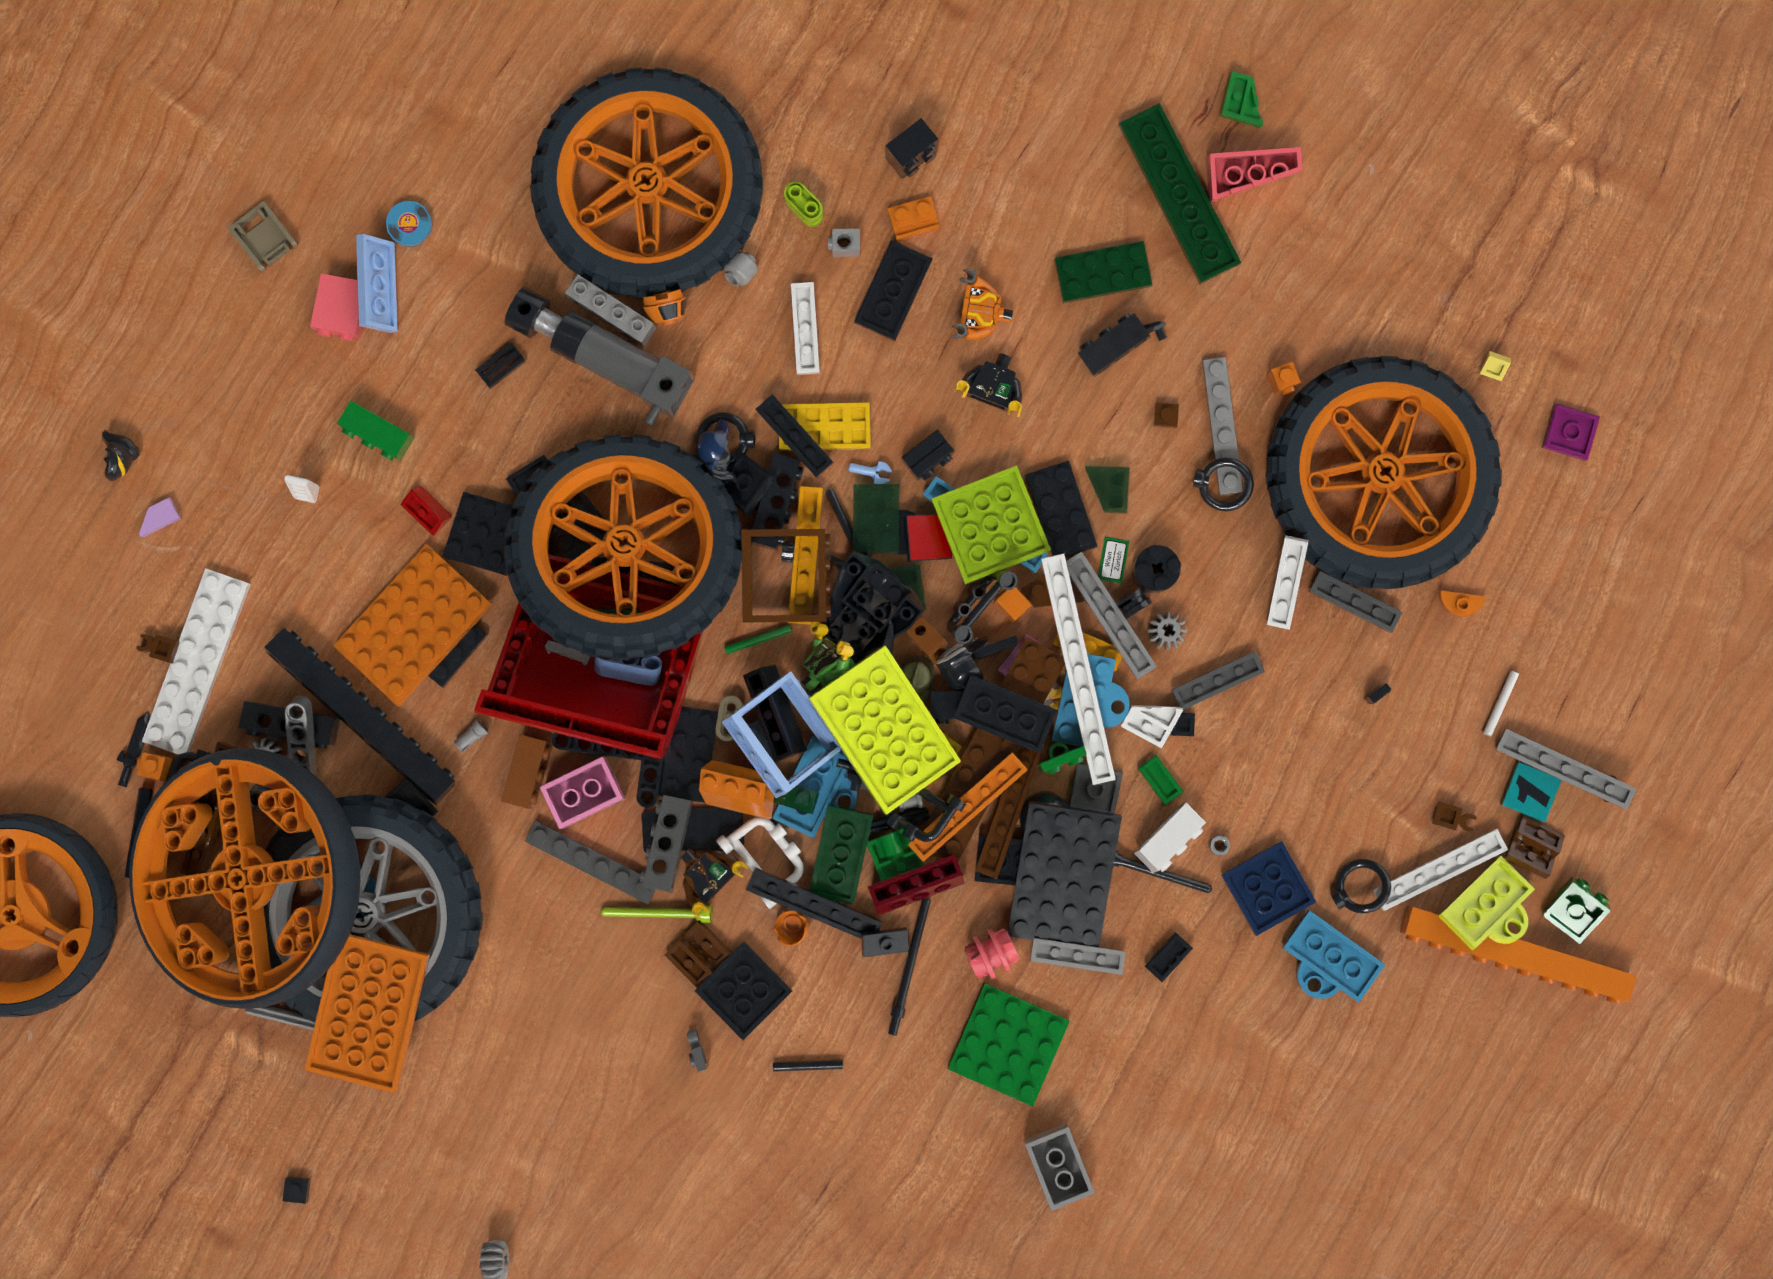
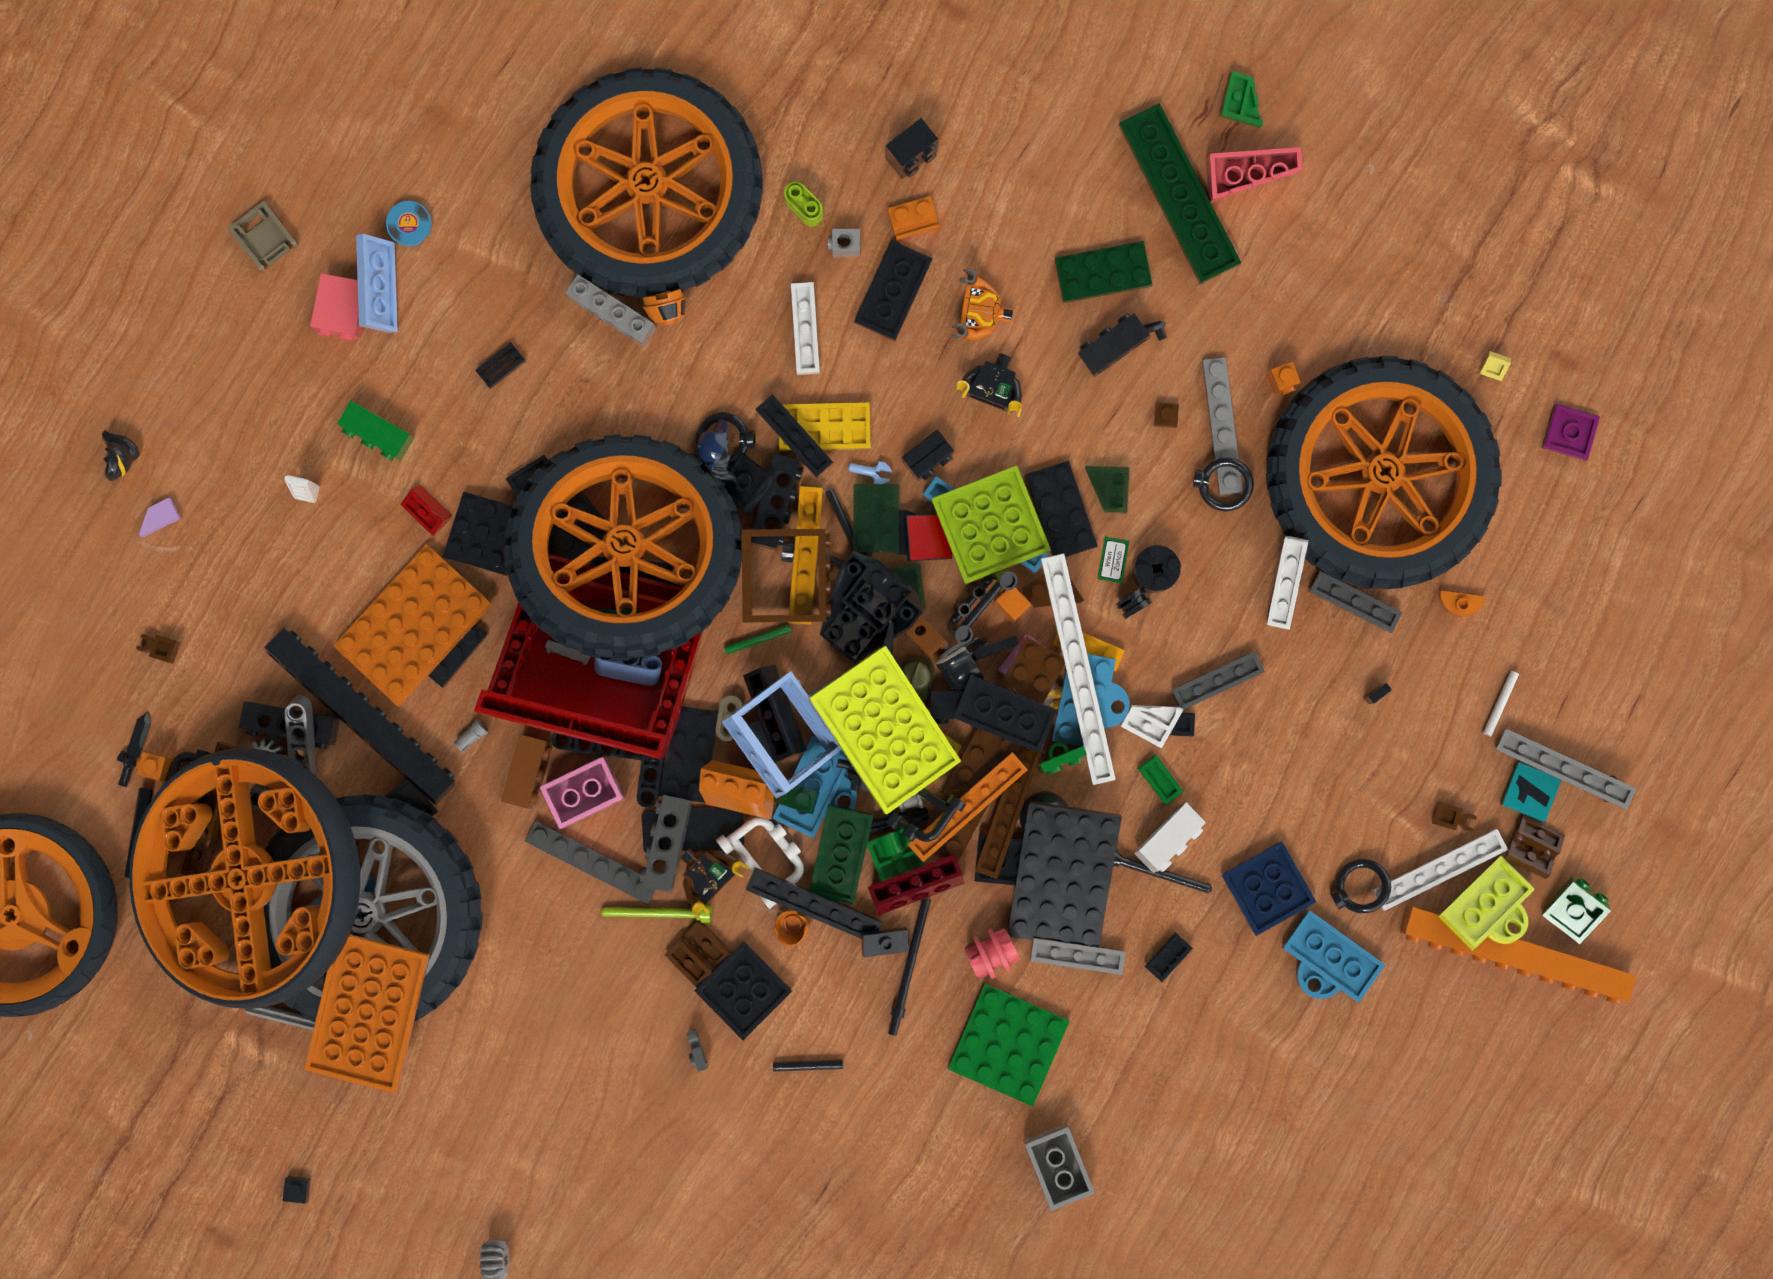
(196, 662): white plate -> none
(603, 353): dark grey piece -> none
(740, 269): light grey head -> none
(827, 659): torso -> none
(1095, 797): dark grey tile -> none
(1109, 616): light grey plate -> none
(1159, 632): light grey gear -> none
(1226, 845): light grey axle -> none

